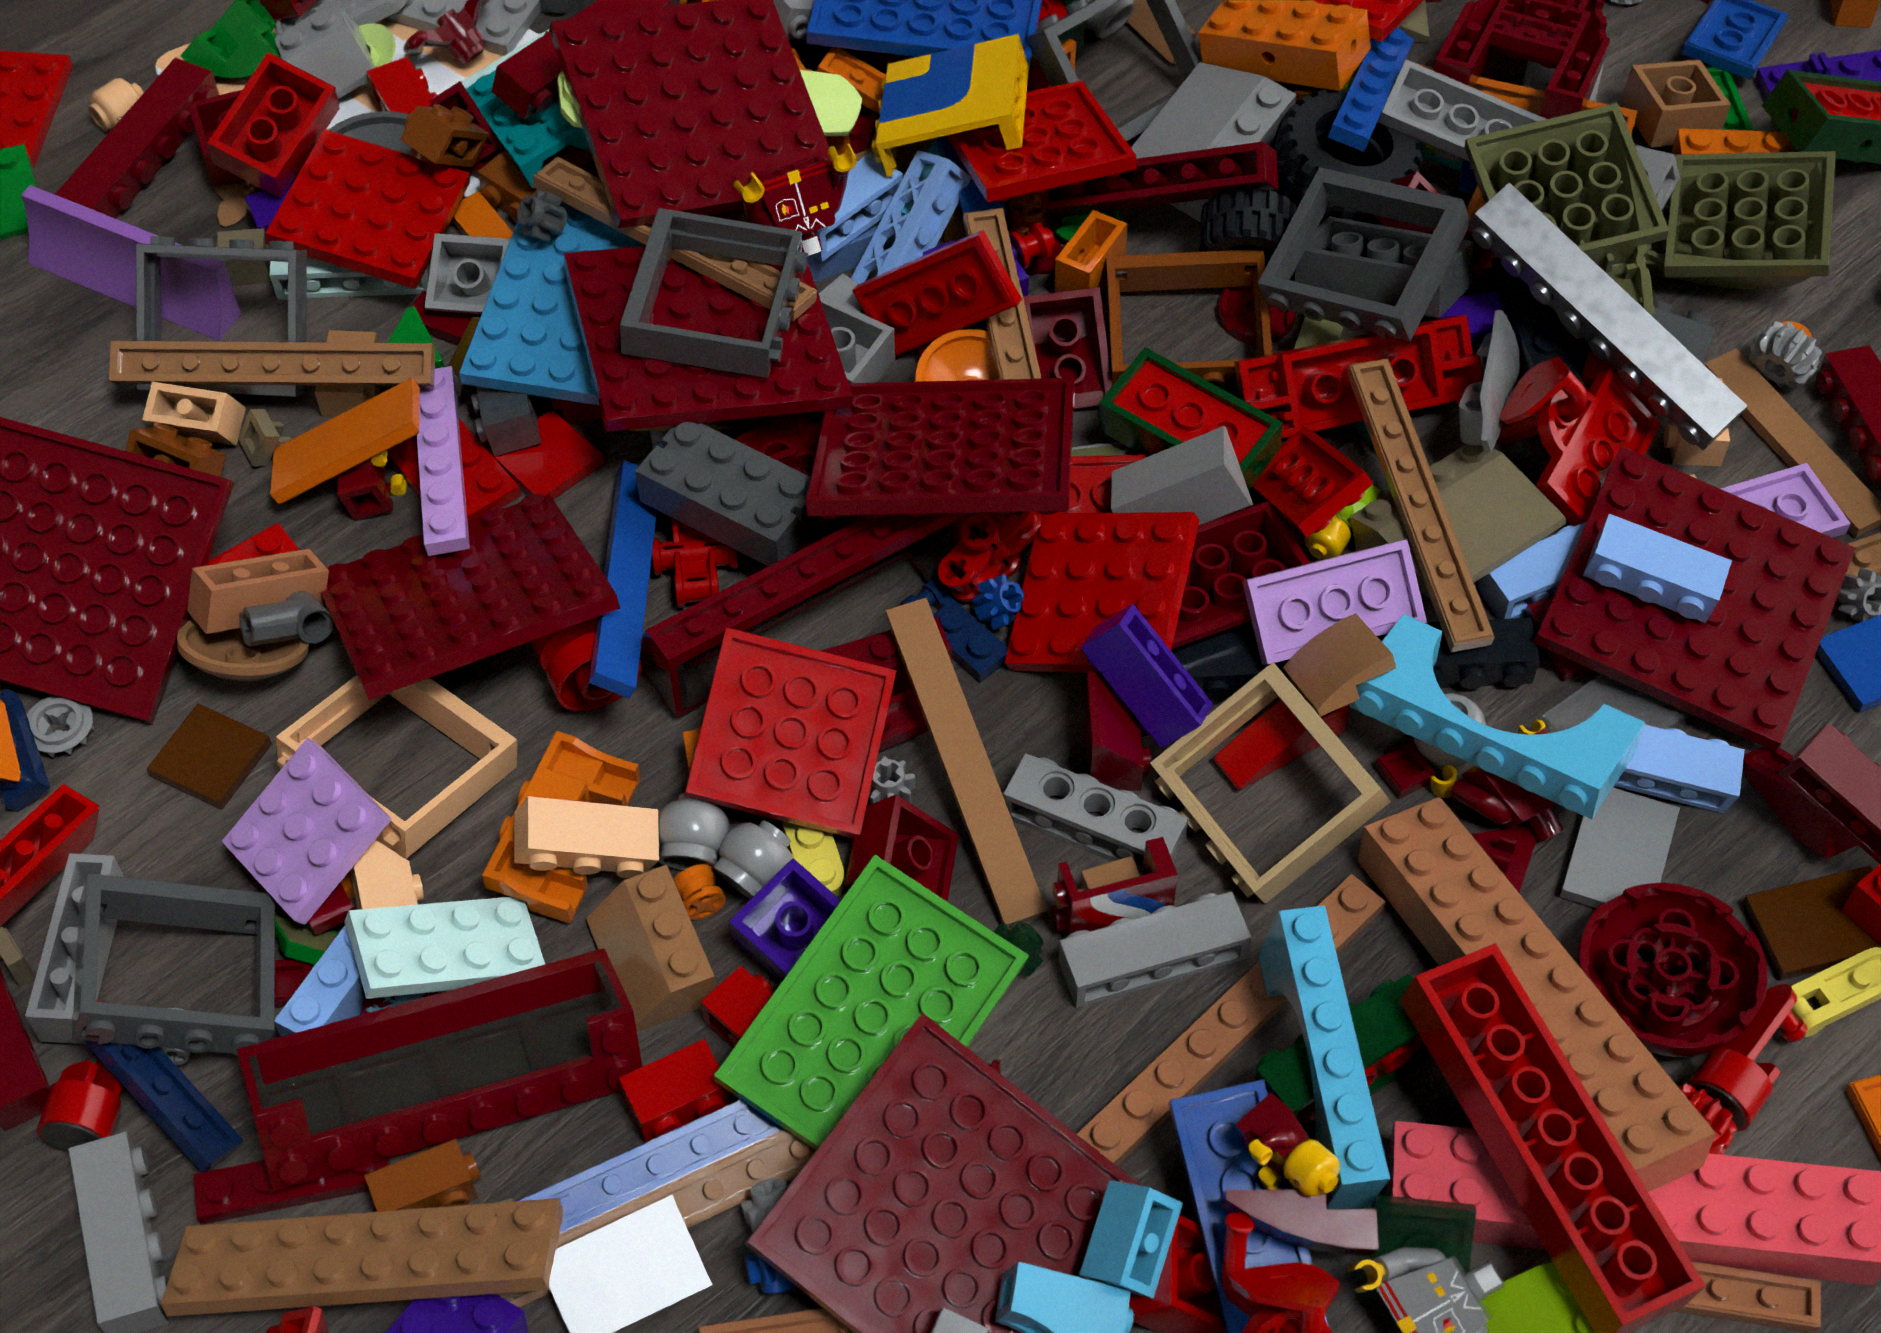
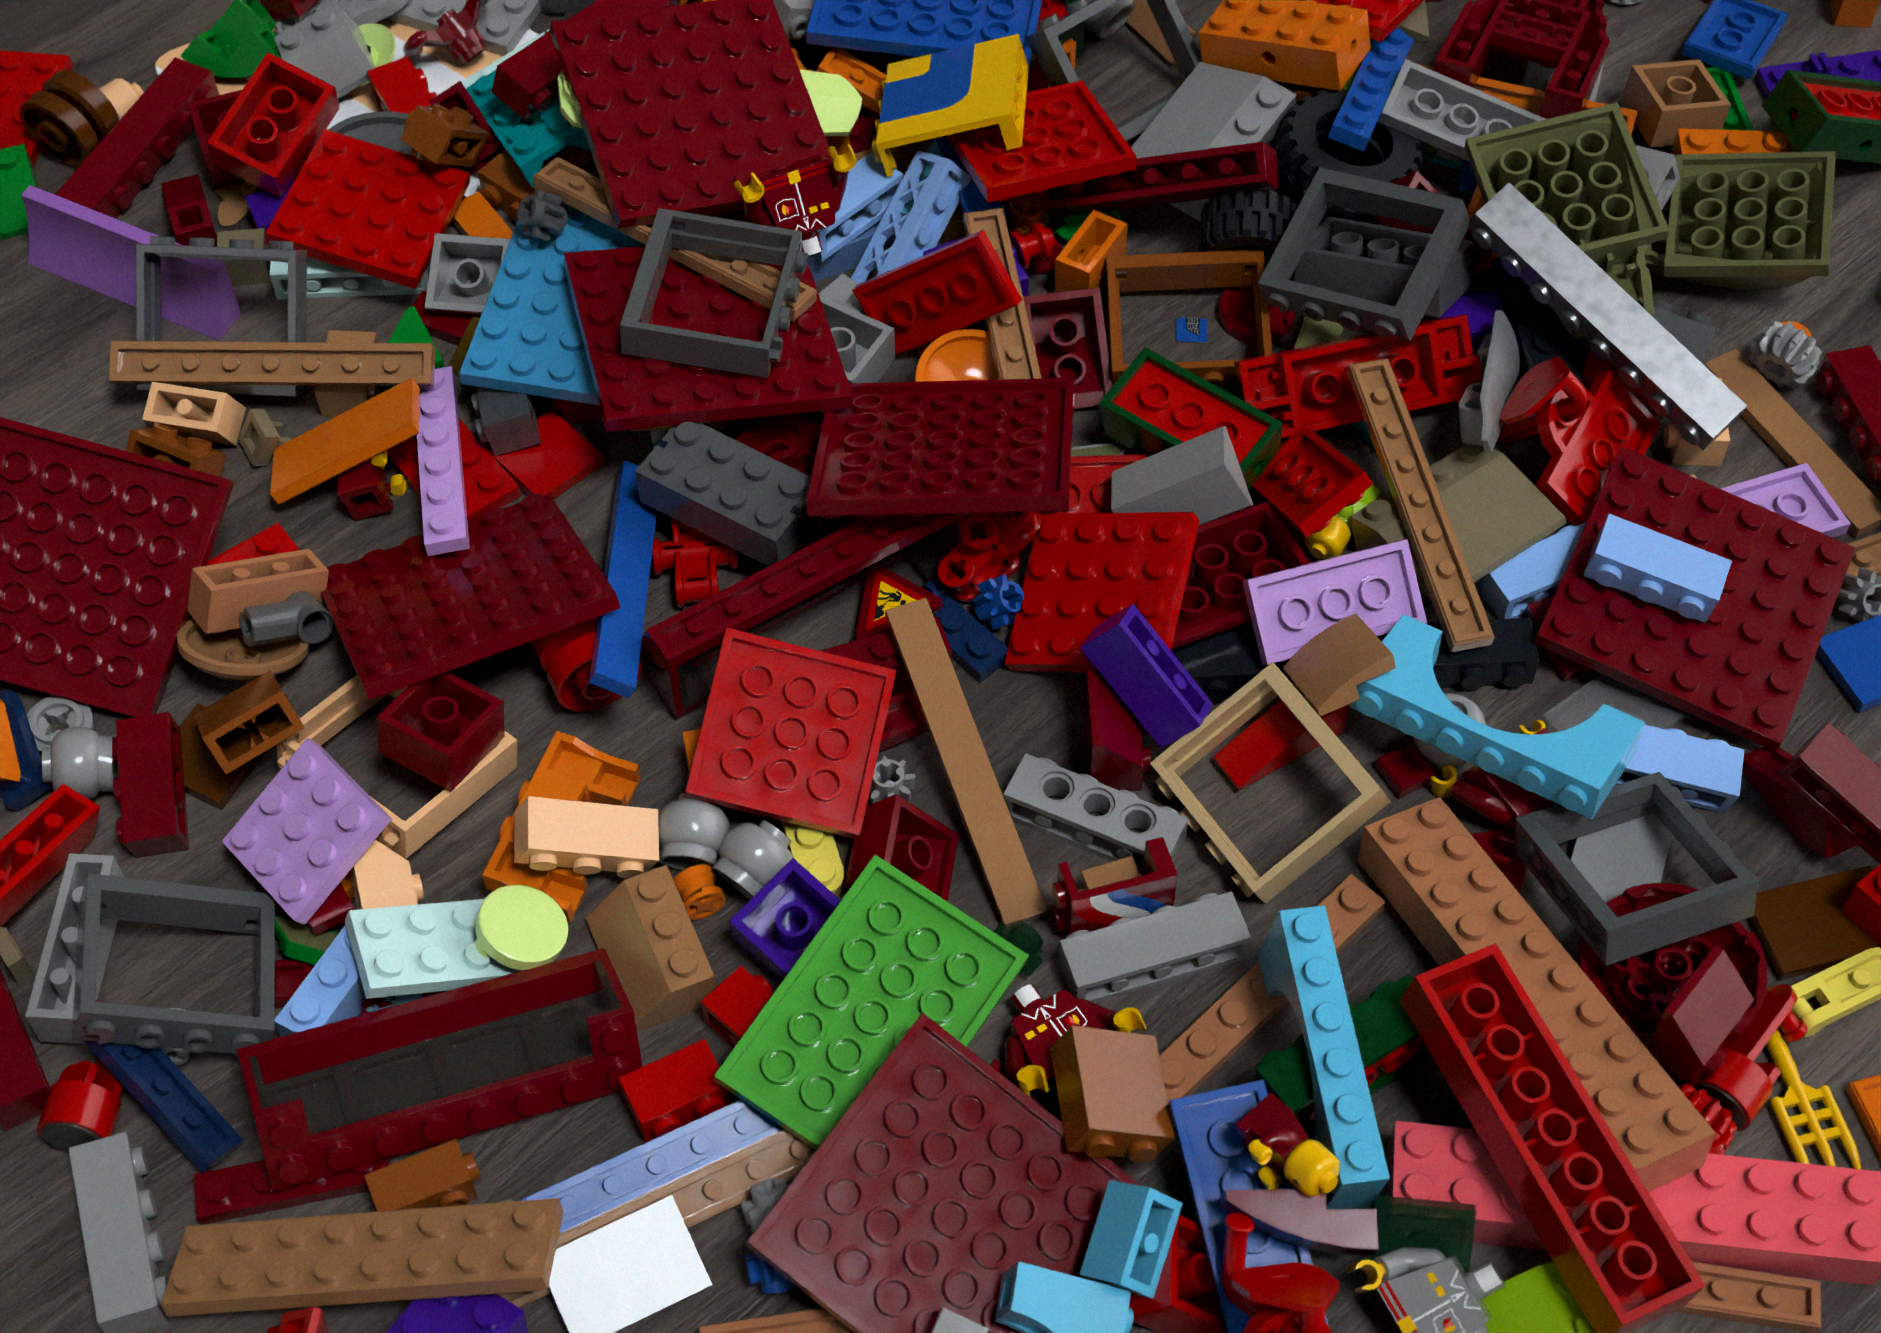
(68, 117): none -> reddish brown wheel
(80, 761): none -> light grey piece
(150, 785): none -> dark red brick
(188, 209): none -> dark red slope
(248, 722): none -> dark orange brick
(441, 728): none -> dark red brick
(520, 927): none -> yellowish green tile
(885, 591): none -> piece
(1043, 1024): none -> dark red torso
(1111, 1093): none -> brick
(1191, 330): none -> blue sticker
(1654, 926): none -> dark grey window
(1703, 1020): none -> dark red slope
(1802, 1095): none -> yellow piece

